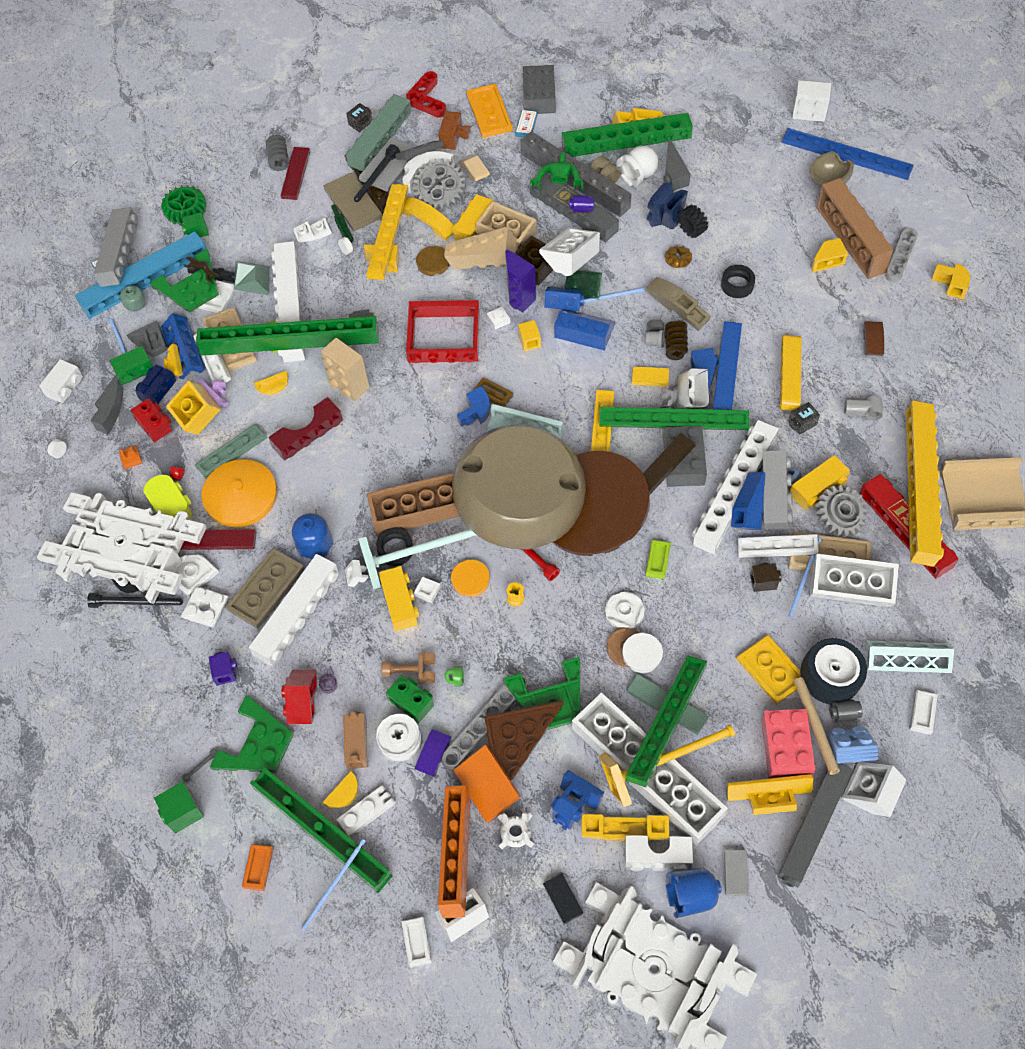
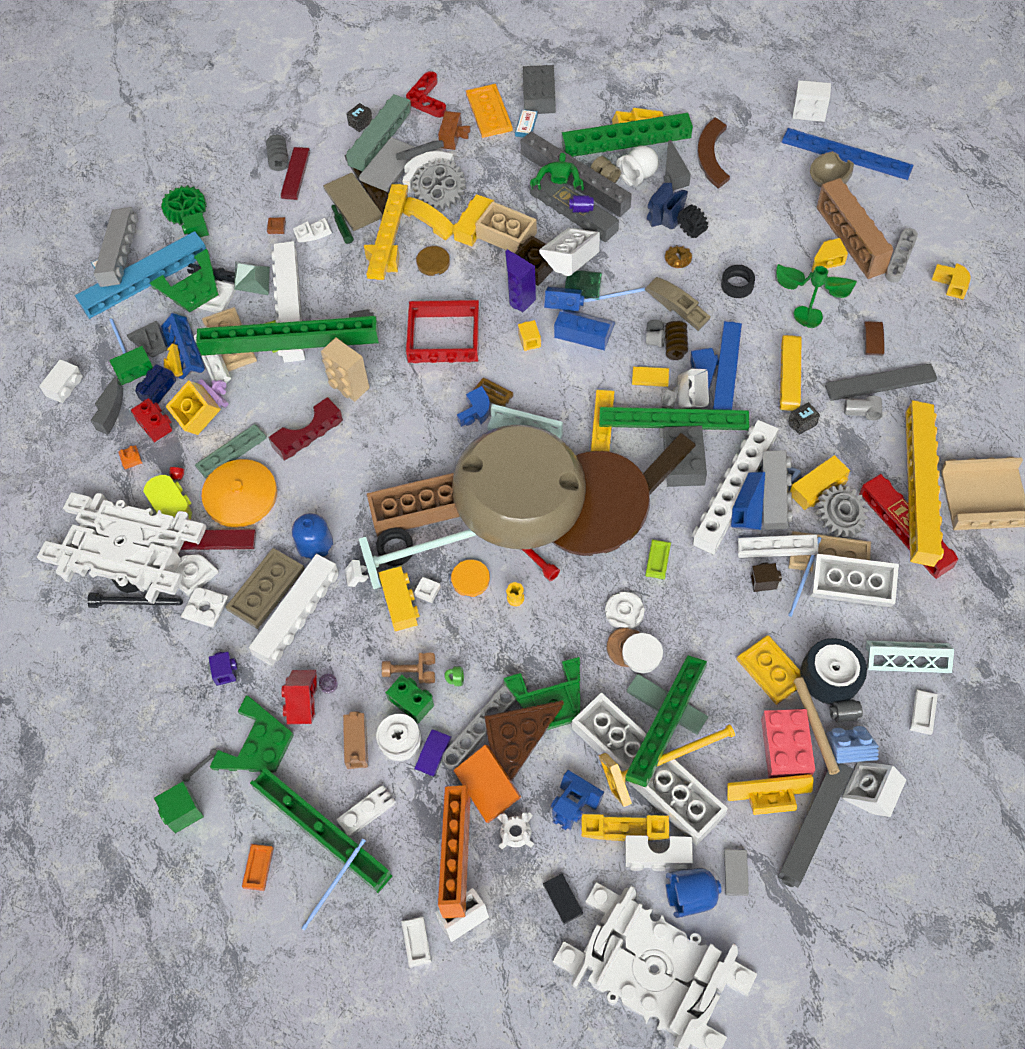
(57, 448): white tile -> none
(132, 298): sand green head -> none
(201, 265): dark brown piece -> none
(272, 384): yellow tile -> none
(276, 225): none -> dark orange tile
(344, 793): yellow tile -> none
(345, 245): white tile -> none
(390, 155): black piece -> none
(475, 167): tan slope -> none
(480, 249): tan wedge -> none
(498, 317): white plate -> none
(706, 153): none -> reddish brown tile
(837, 287): none -> green plant
(881, 382): none -> dark grey tile

